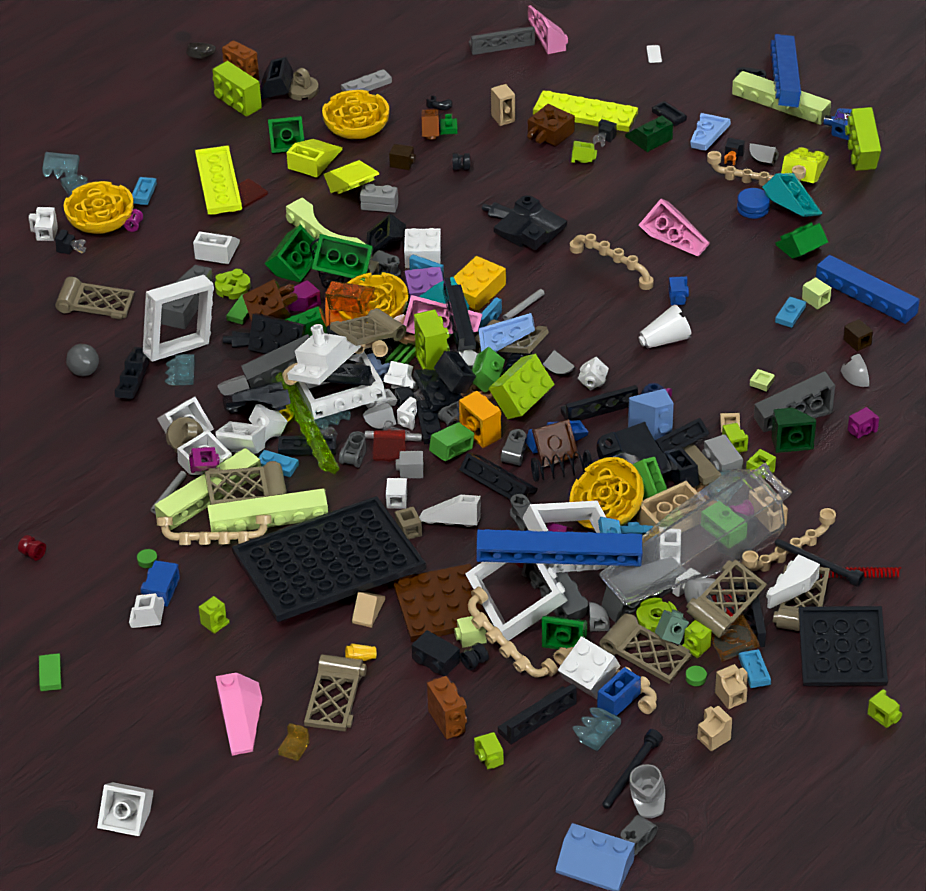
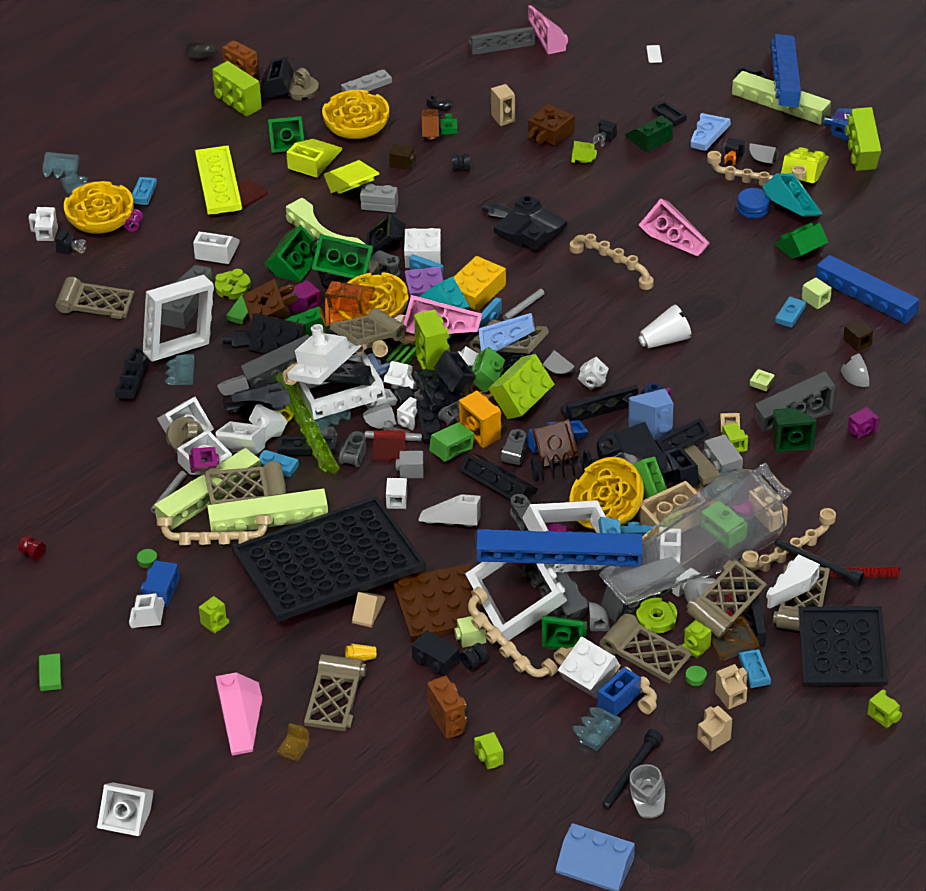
(82, 360): dark grey piece -> none
(409, 522): dark tan brick -> none
(458, 316): black fence -> none
(538, 714): black fence -> none
(589, 110): neon yellow plate -> none
(639, 832): dark grey piece -> none
(672, 626): sand green brick -> none
(678, 290): blue brick -> none
(756, 461): lime brick -> none

